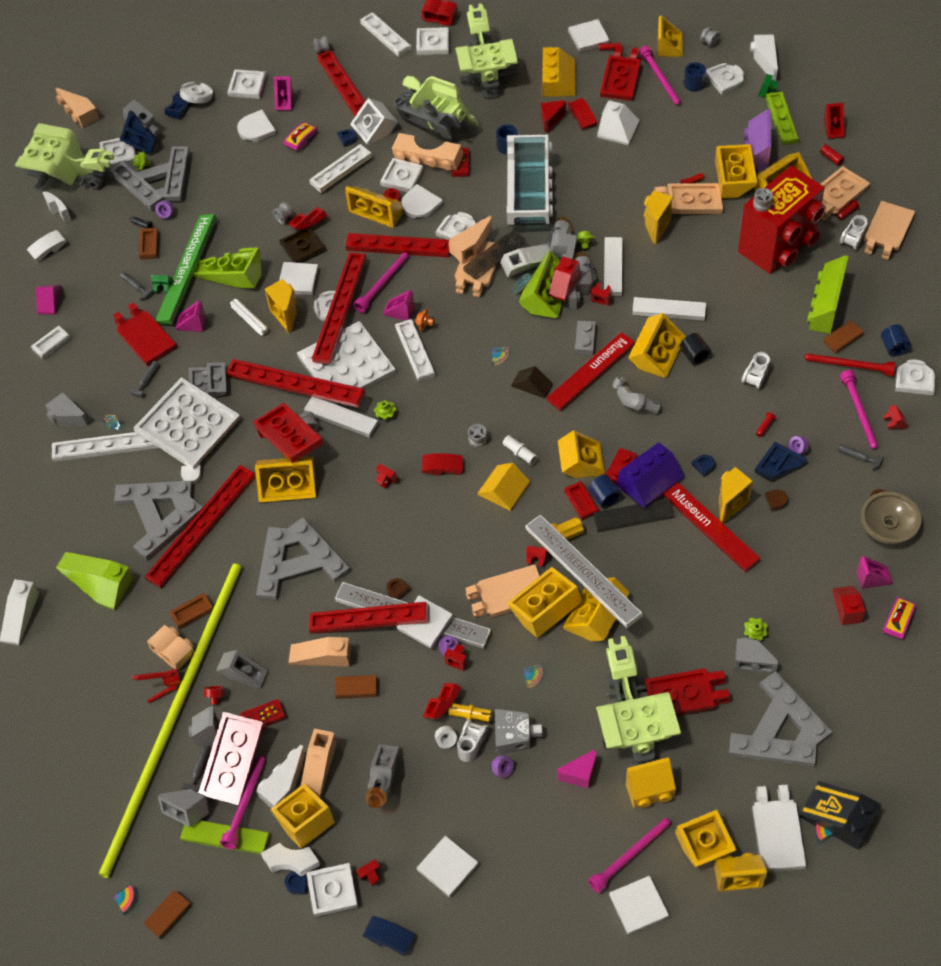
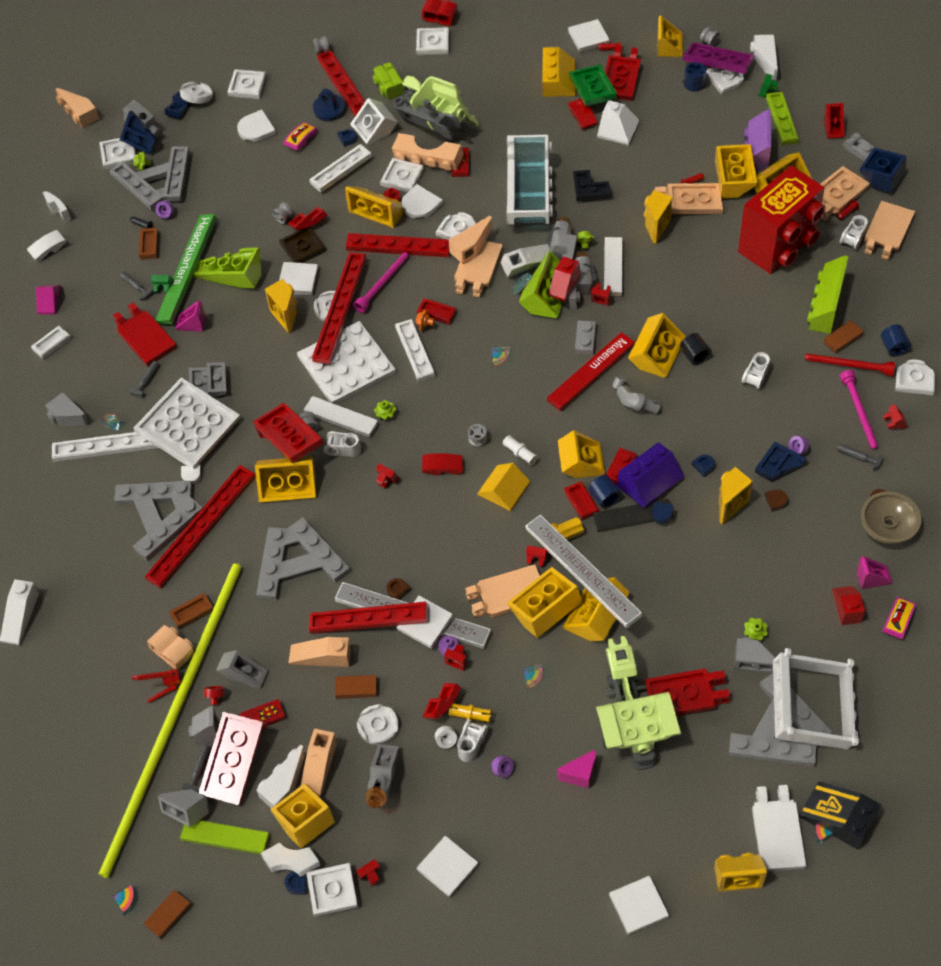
(57, 156): yellowish green piece -> none
(99, 578): lime wedge -> none
(230, 838): dark pink piece -> none
(249, 317): white axle -> none
(283, 93): dark pink slope -> none
(296, 383): red tile -> none
(328, 106): none -> dark blue tile
(341, 444): none -> white piece
(378, 724): none -> white tile
(385, 34): white tile -> none
(388, 80): none -> lime brick
(388, 934): dark blue slope -> none
(400, 306): dark pink slope -> none
(438, 311): none -> red tile
(483, 58): yellowish green piece -> none
(493, 254): clear smoke tile -> none
(501, 137): dark blue piece -> none
(514, 731): light grey torso -> none
(533, 382): dark brown slope -> none
(551, 113): red slope -> none
(589, 190): none -> black plate
(593, 85): none -> green plate
(599, 881): dark pink piece -> none
(647, 55): dark pink piece -> none
(650, 783): yellow slope -> none
(662, 512): none -> dark blue tile
(670, 308): white tile -> none
(705, 839): yellow slope -> none
(712, 527): red tile -> none
(719, 57): none -> magenta tile
(763, 199): light grey wheel -> none
(765, 424): red piece -> none
(782, 700): none -> white window
(832, 155): red axle -> none
(862, 149): none -> light grey plate
(884, 169): none -> dark blue slope

